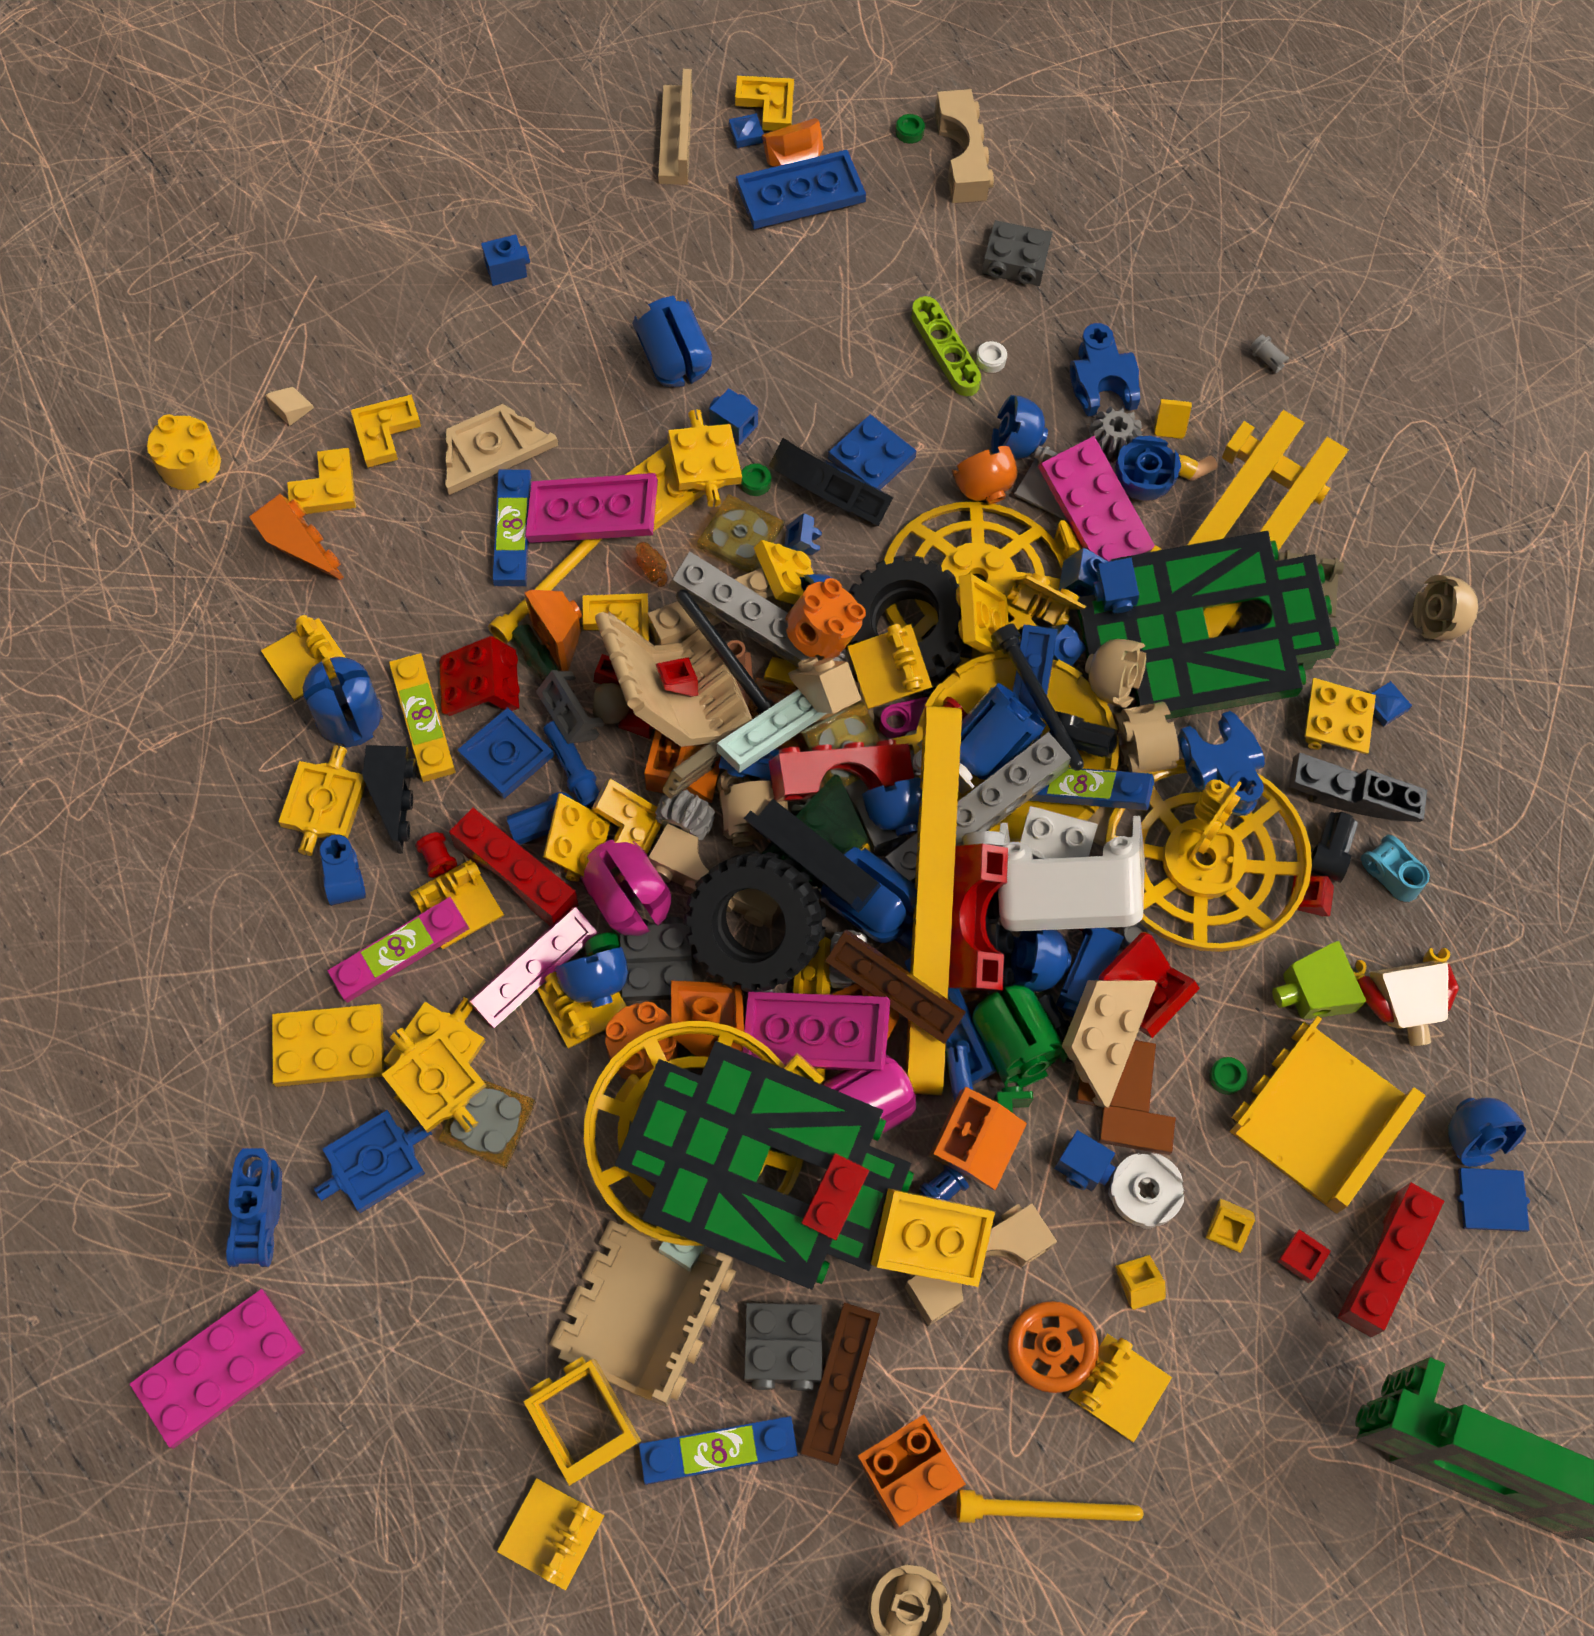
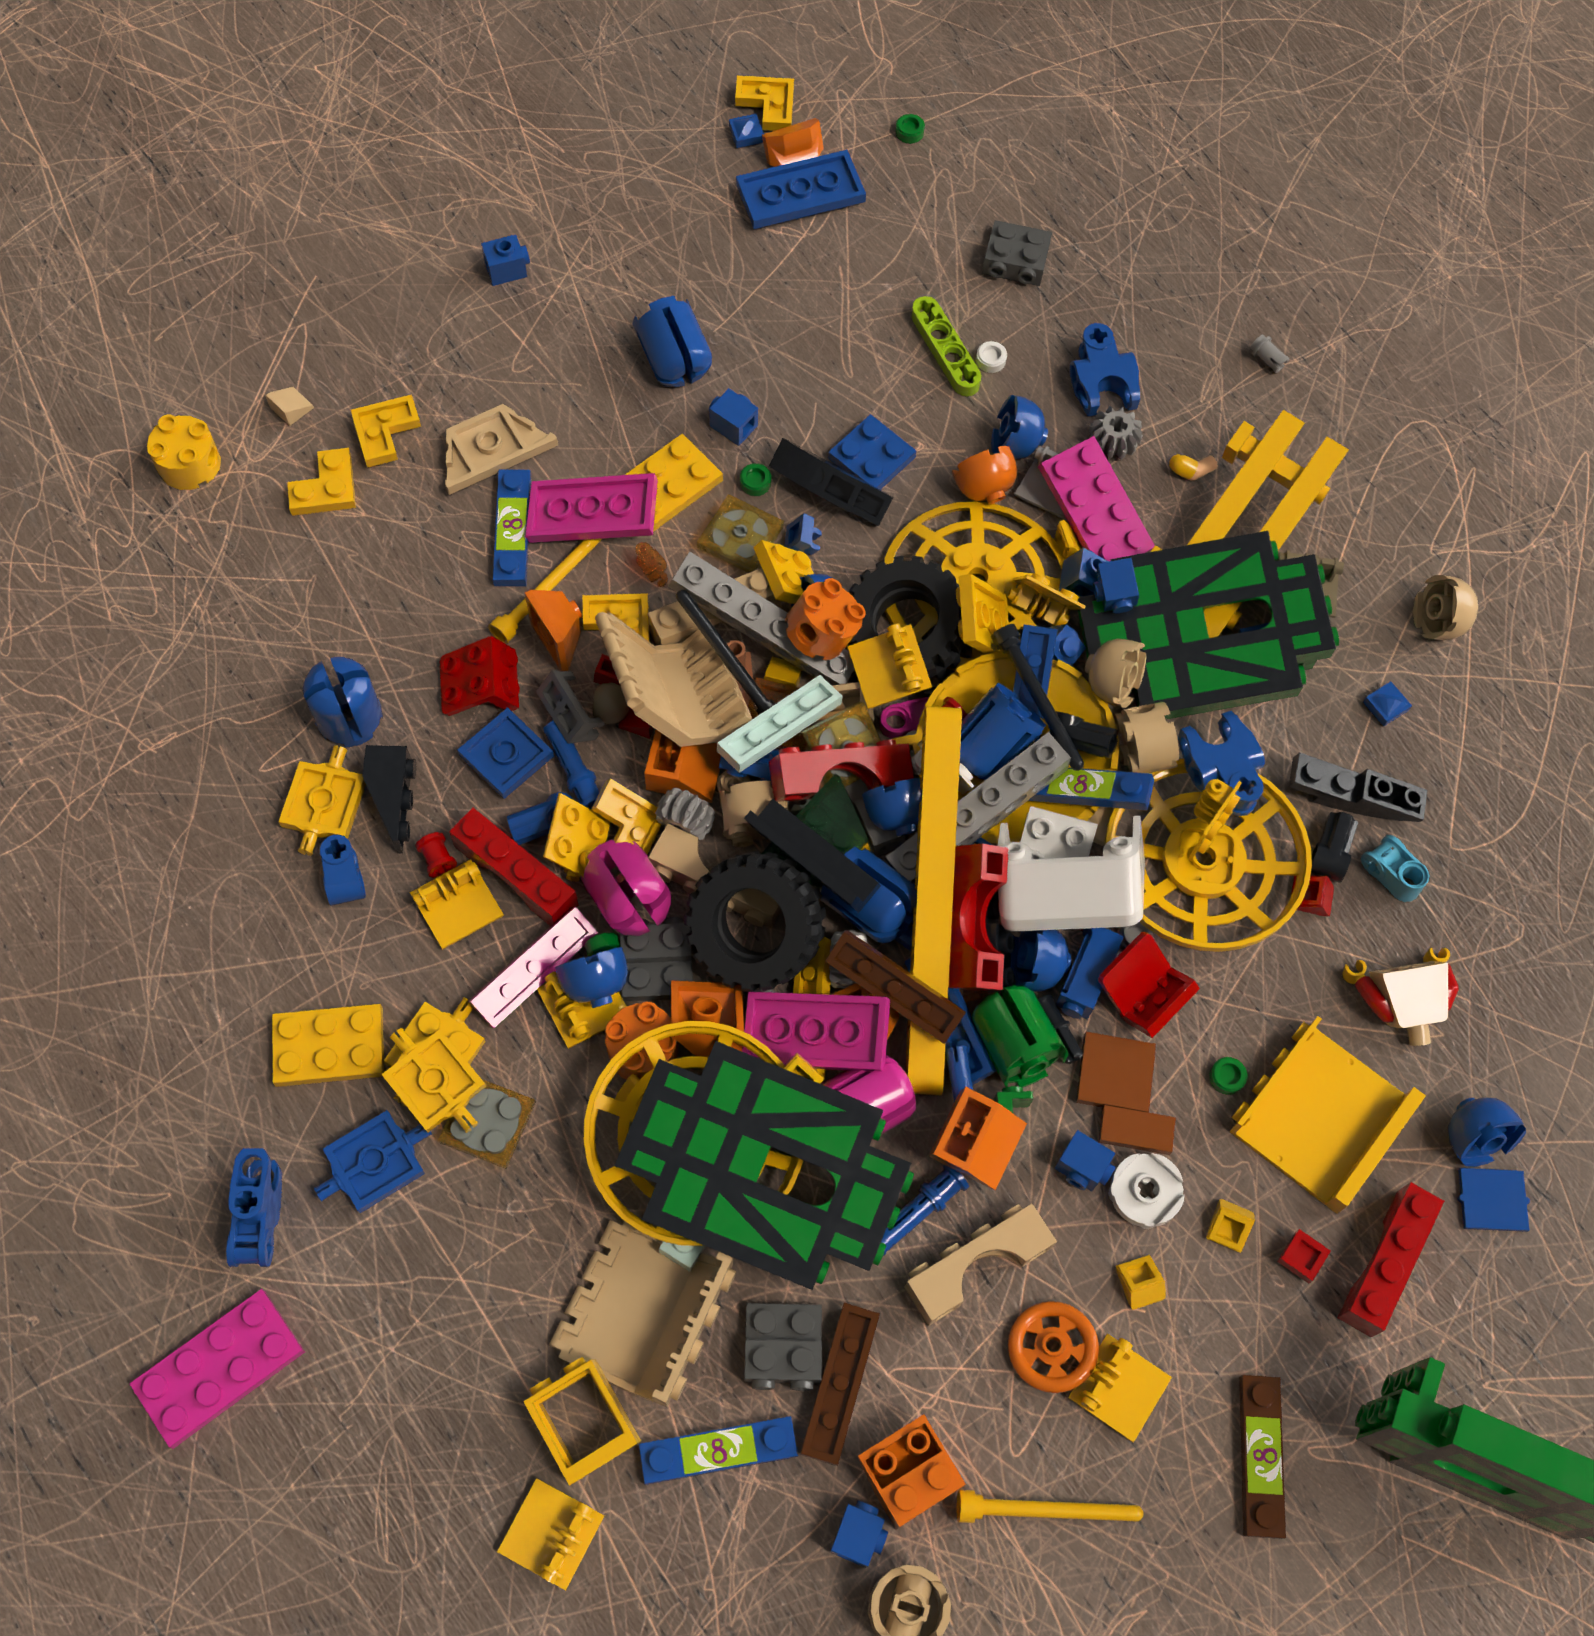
(286, 530): orange slope -> none
(300, 651): yellow hinge -> none
(398, 949): dark pink plate -> none
(422, 717): plate -> none
(535, 653): pin -> none
(676, 132): tan fence -> none
(678, 676): red slope -> none
(691, 770): dark tan tile -> none
(704, 457): yellow plate -> none
(826, 684): tan slope -> none
(835, 1196): red plate -> none
(859, 1534): none -> blue brick
(932, 1238): yellow plate -> none
(958, 119): tan arch -> none
(985, 837): light grey tile -> none
(1106, 1031): tan wing -> none
(1147, 468): blue cylinder -> none
(1172, 418): yellow slope -> none
(1262, 1457): none -> reddish brown plate
(1321, 985): lime torso -> none
(1339, 717): yellow hinge -> none

